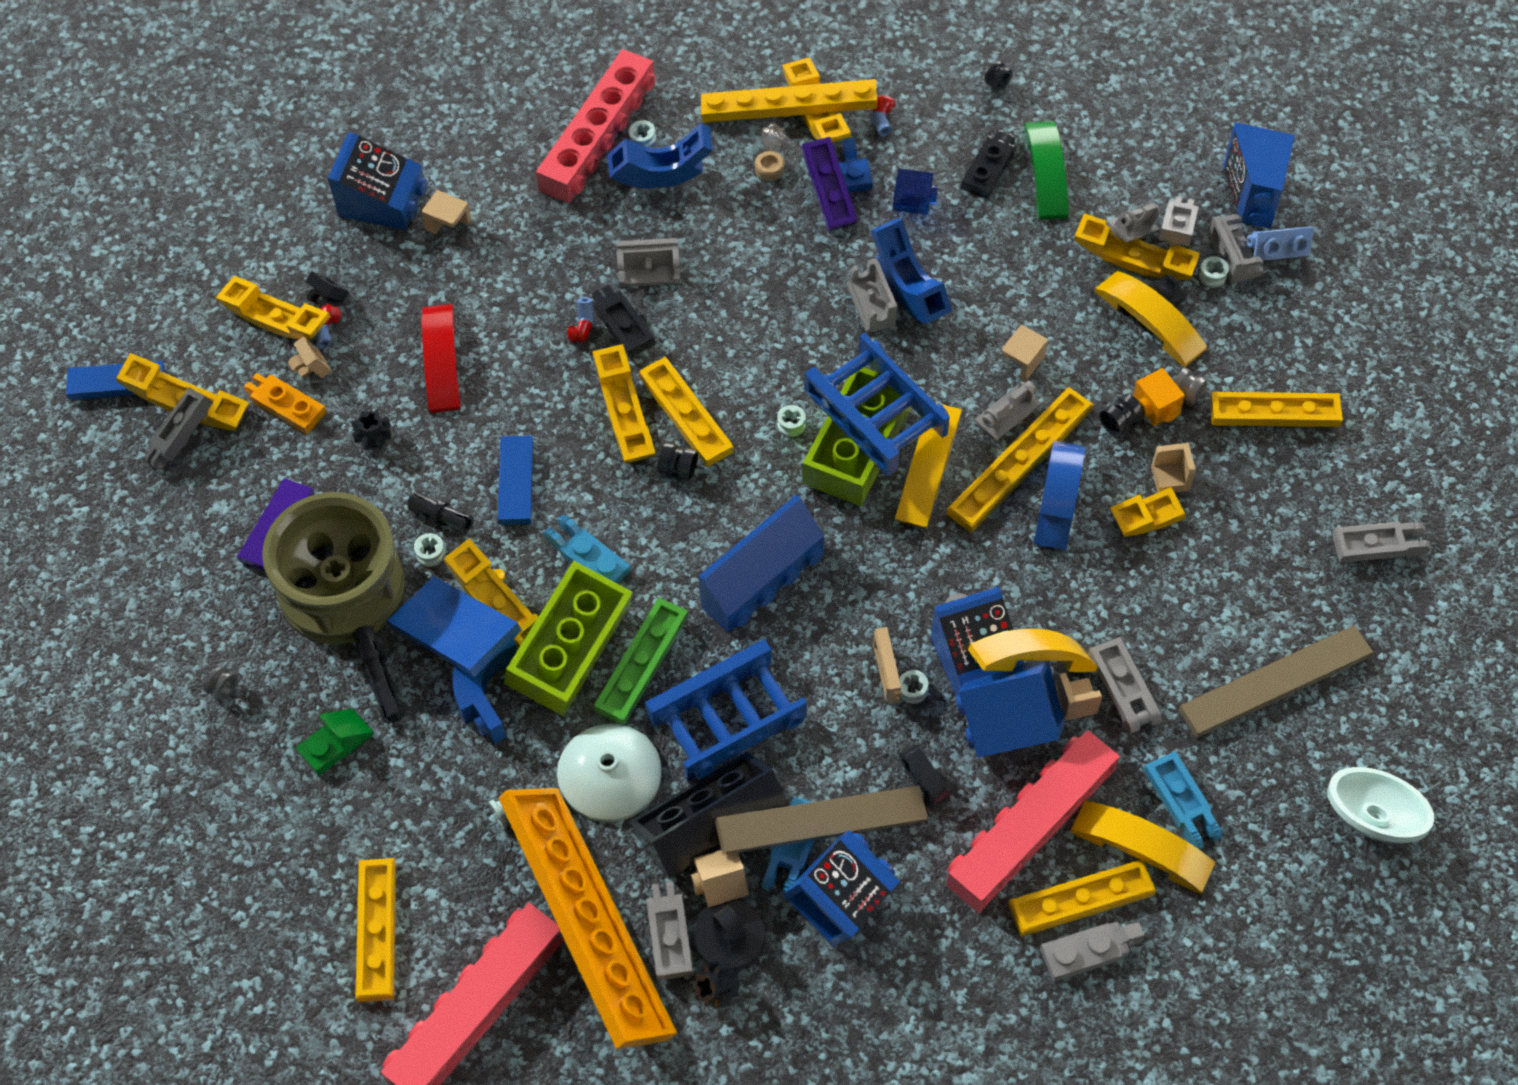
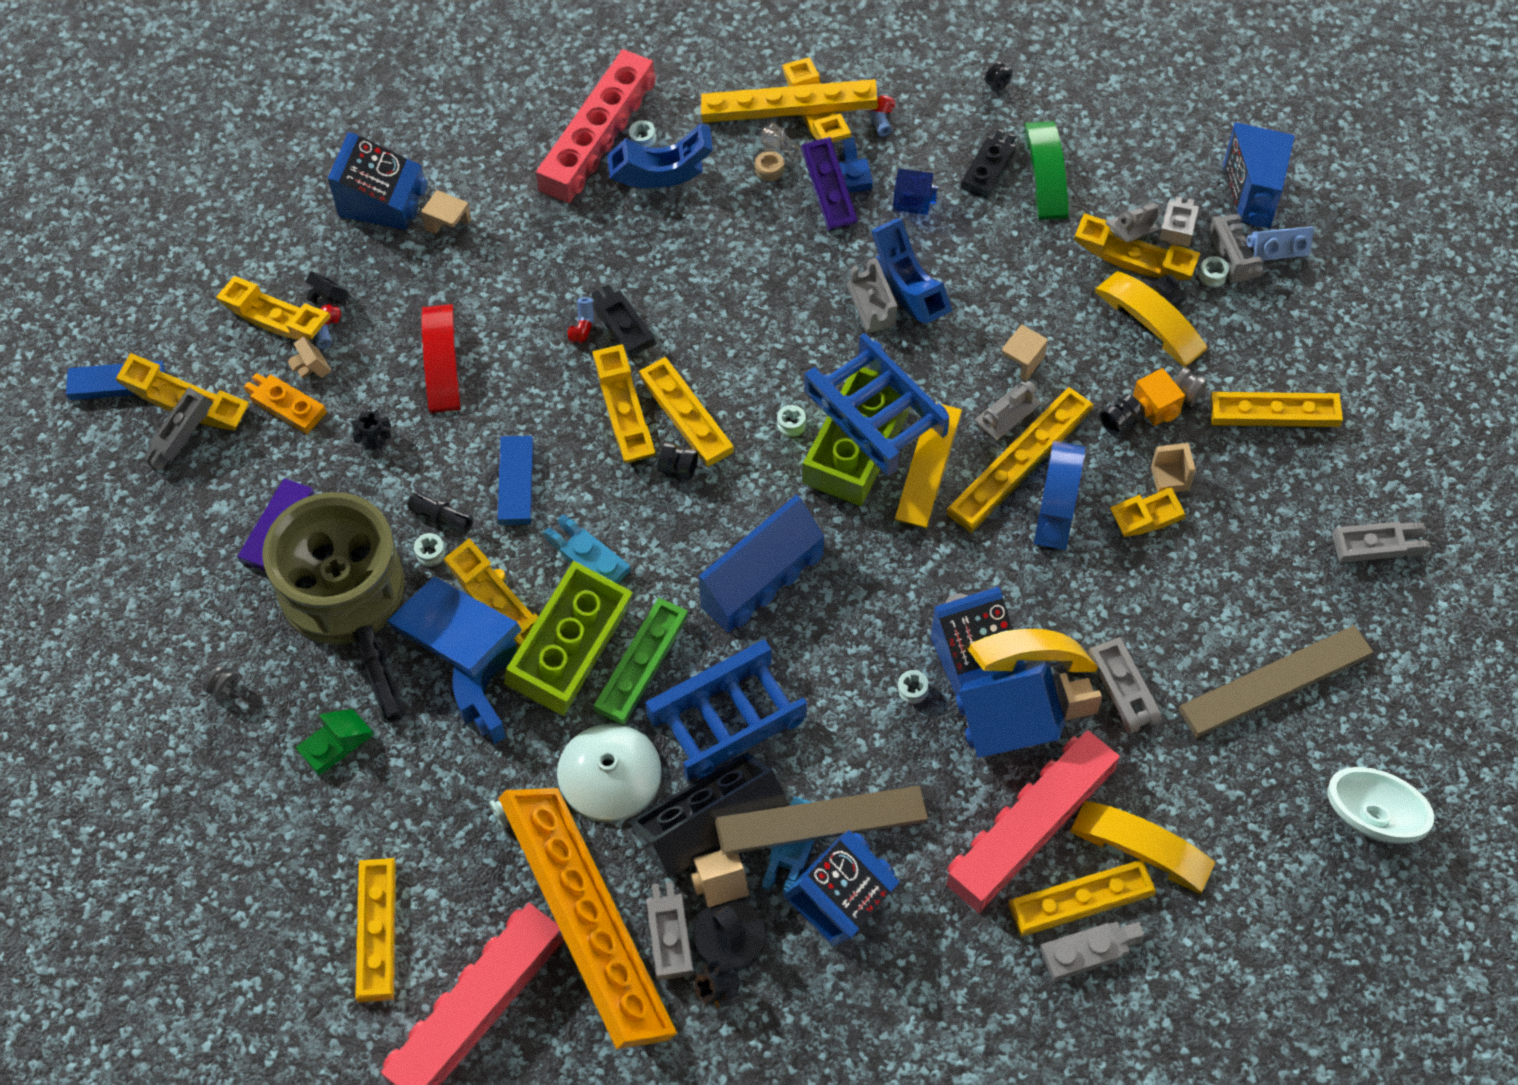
(648, 262): light grey hinge -> none
(886, 665): tan tile -> none
(924, 774): black beam -> none
(1182, 798): dark azure hinge -> none

